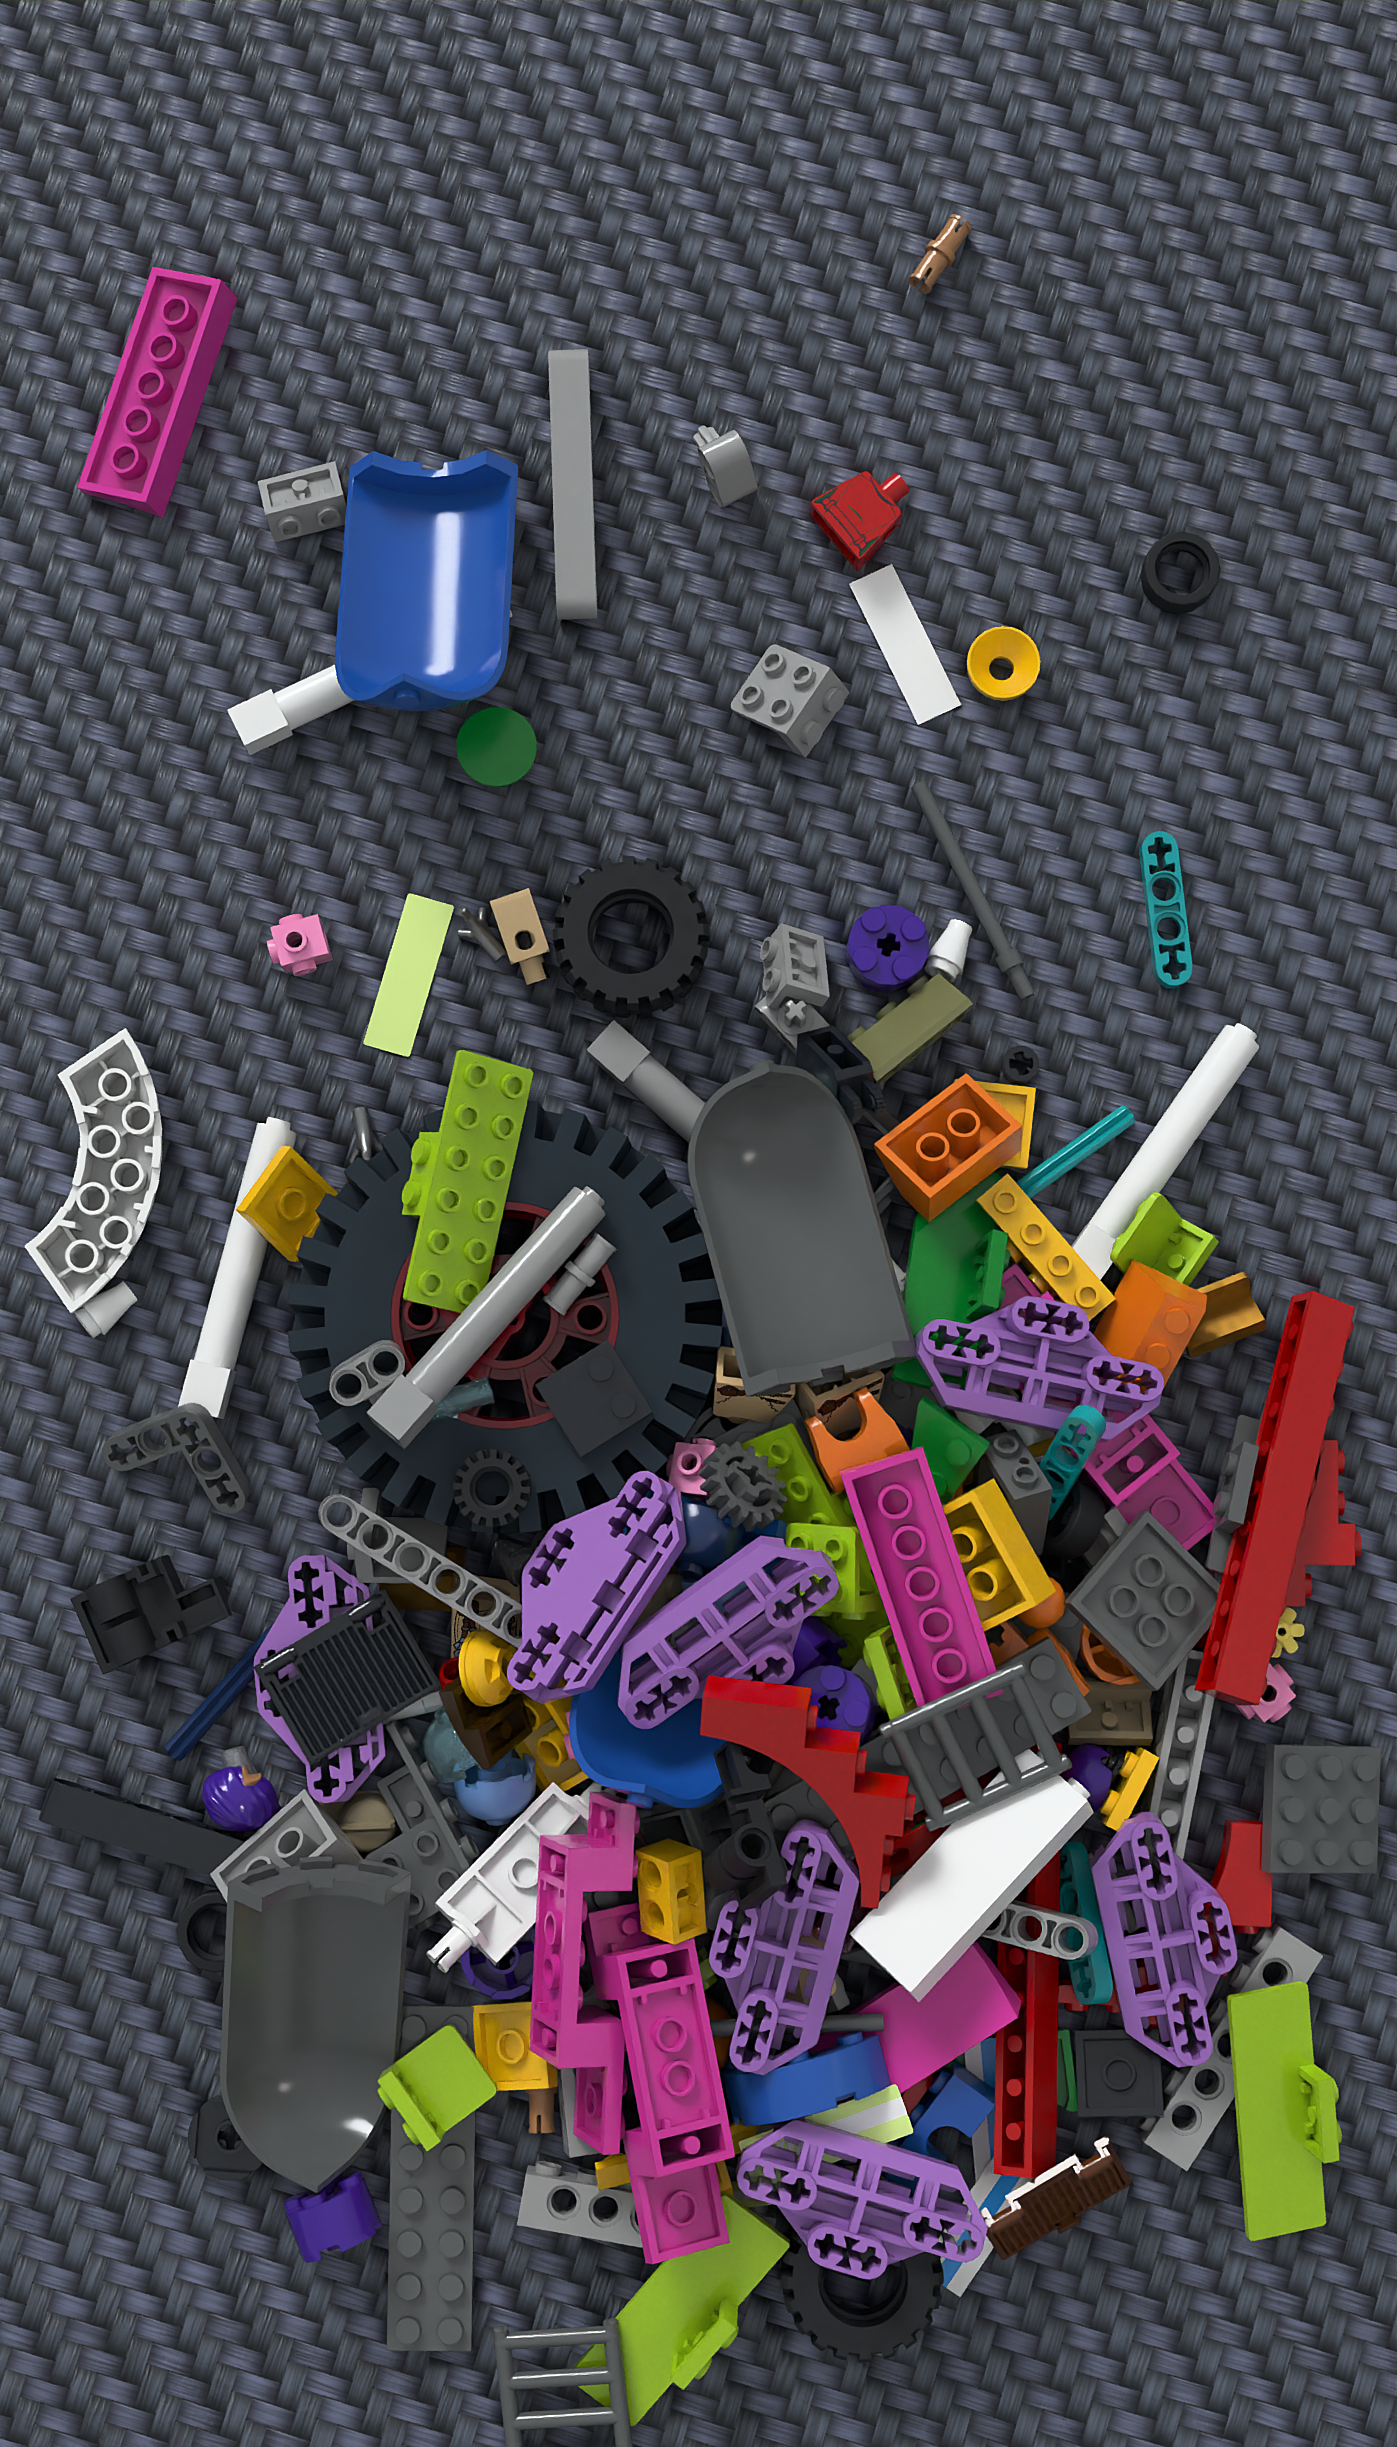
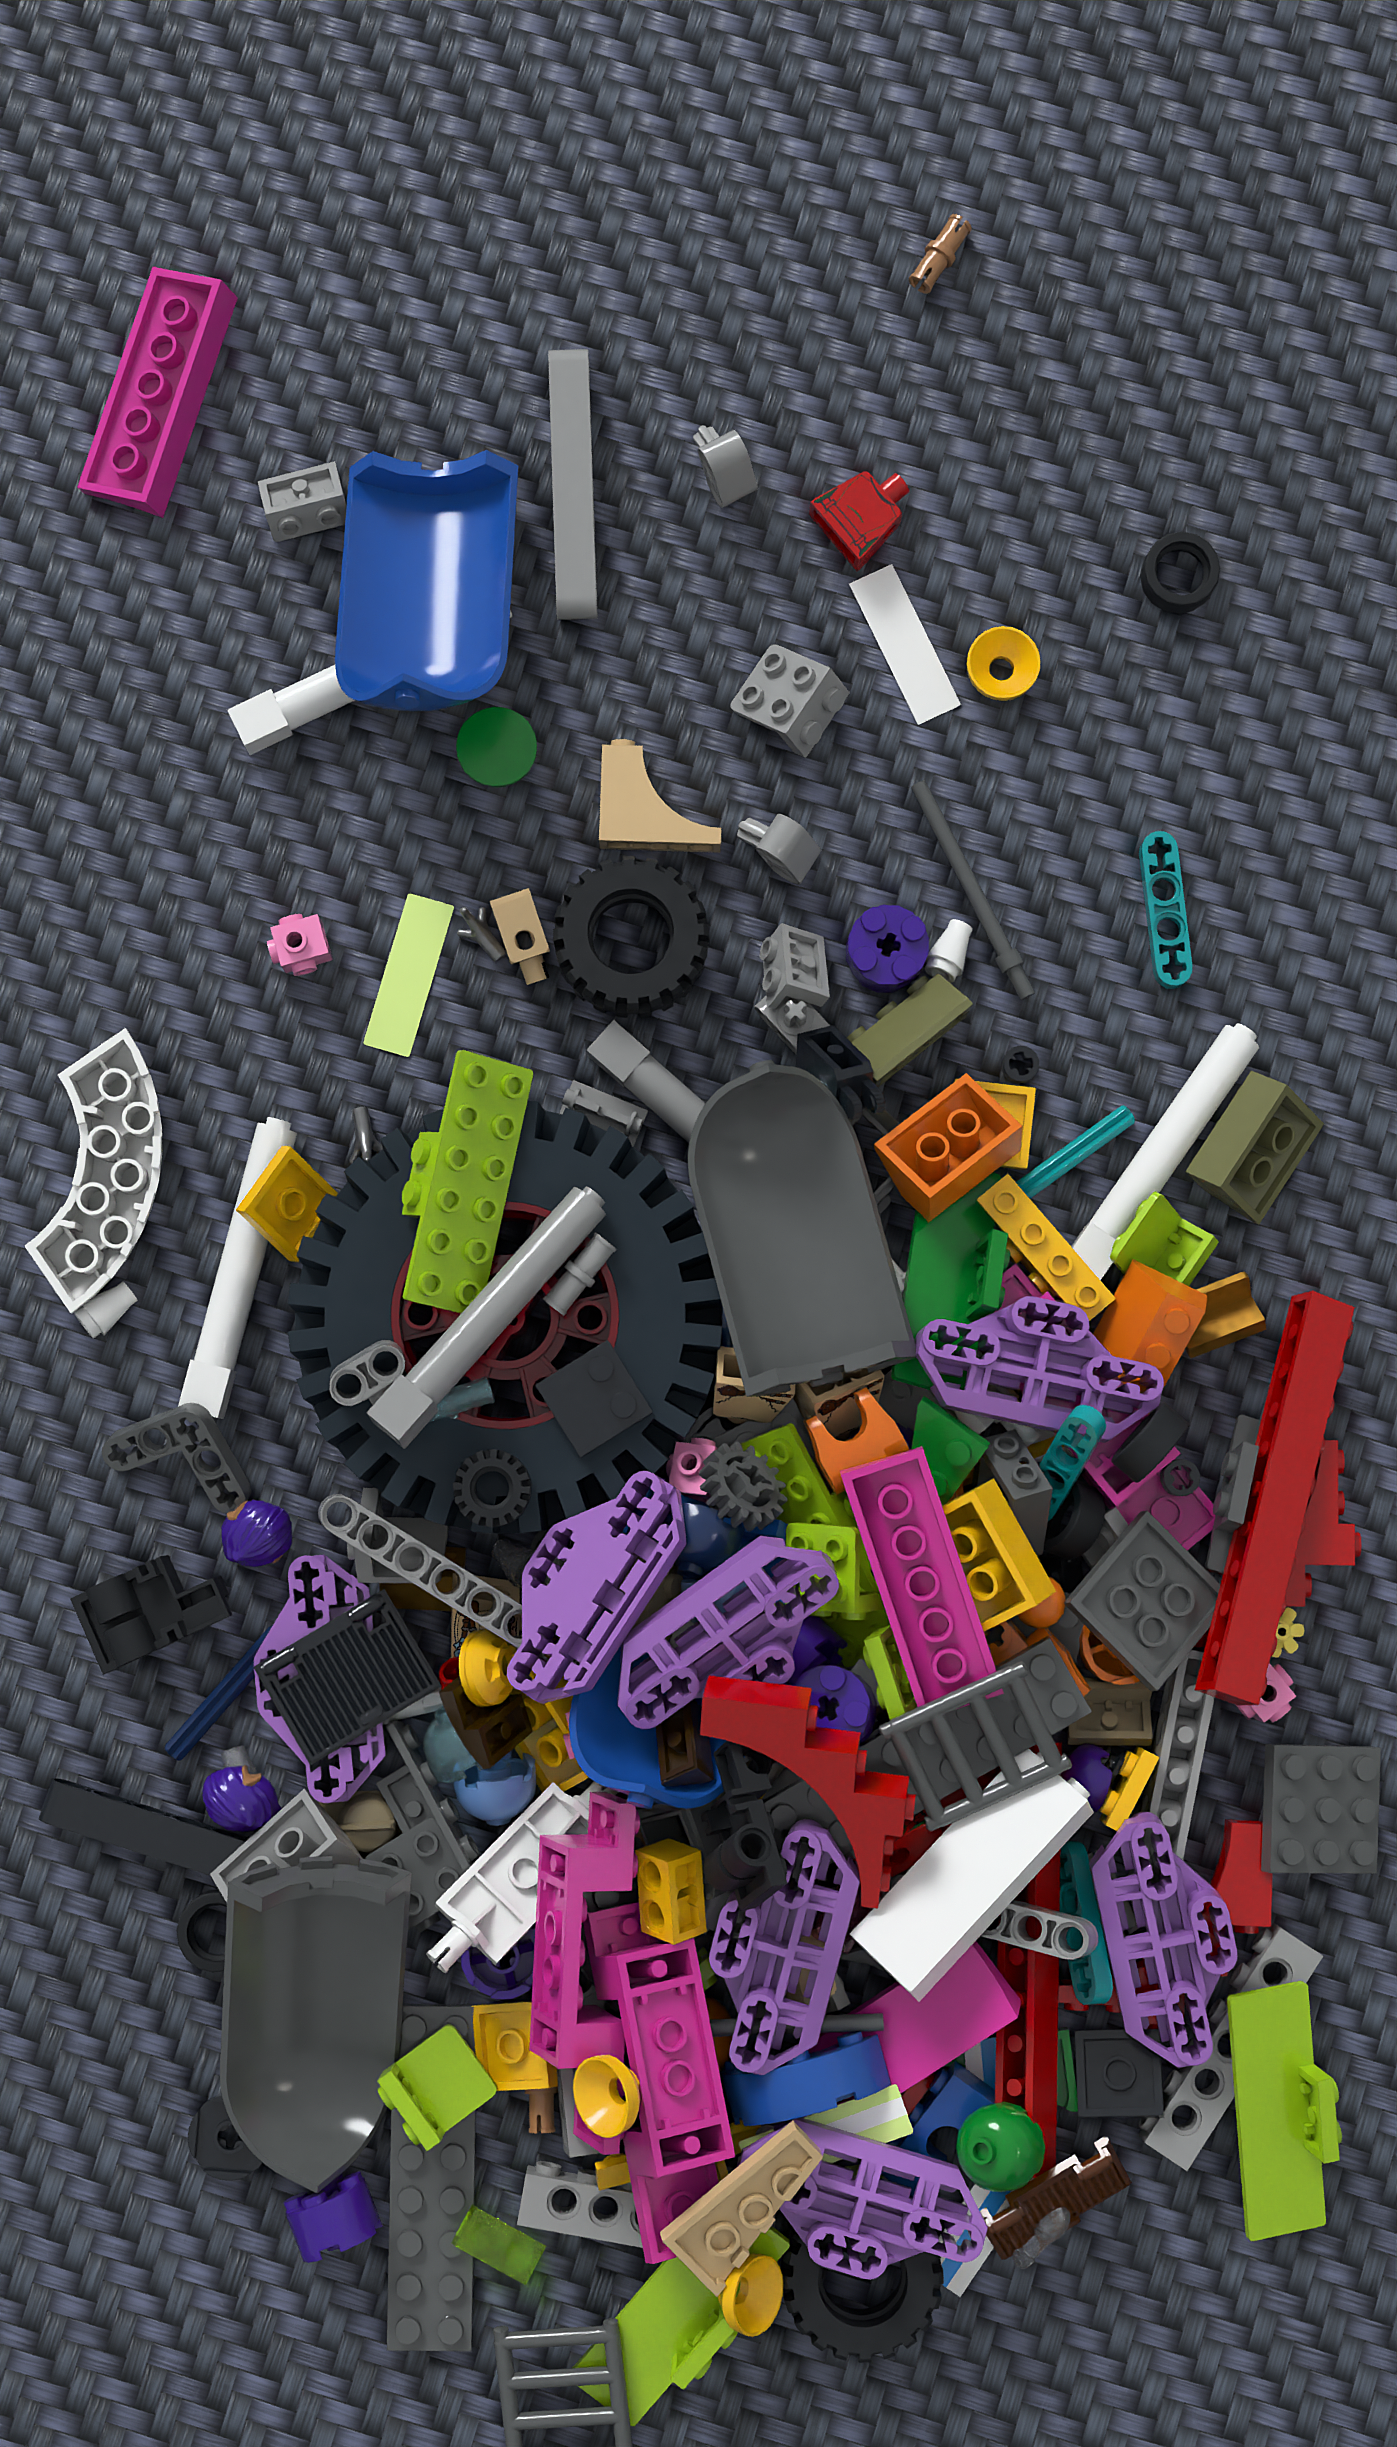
(256, 1533): none -> dark purple hair
(498, 2244): none -> clear neon green plate
(598, 2095): none -> yellow piece
(605, 1110): none -> light grey hinge
(636, 815): none -> tan arch
(682, 1751): none -> dark brown slope
(730, 2216): none -> tan wing
(758, 2295): none -> yellow piece
(782, 845): none -> light grey beam
(1000, 2147): none -> green cylinder
(1046, 2232): none -> clear piece
(1150, 1442): none -> black tyre
(1192, 1475): none -> black bush
(1255, 1146): none -> olive slope

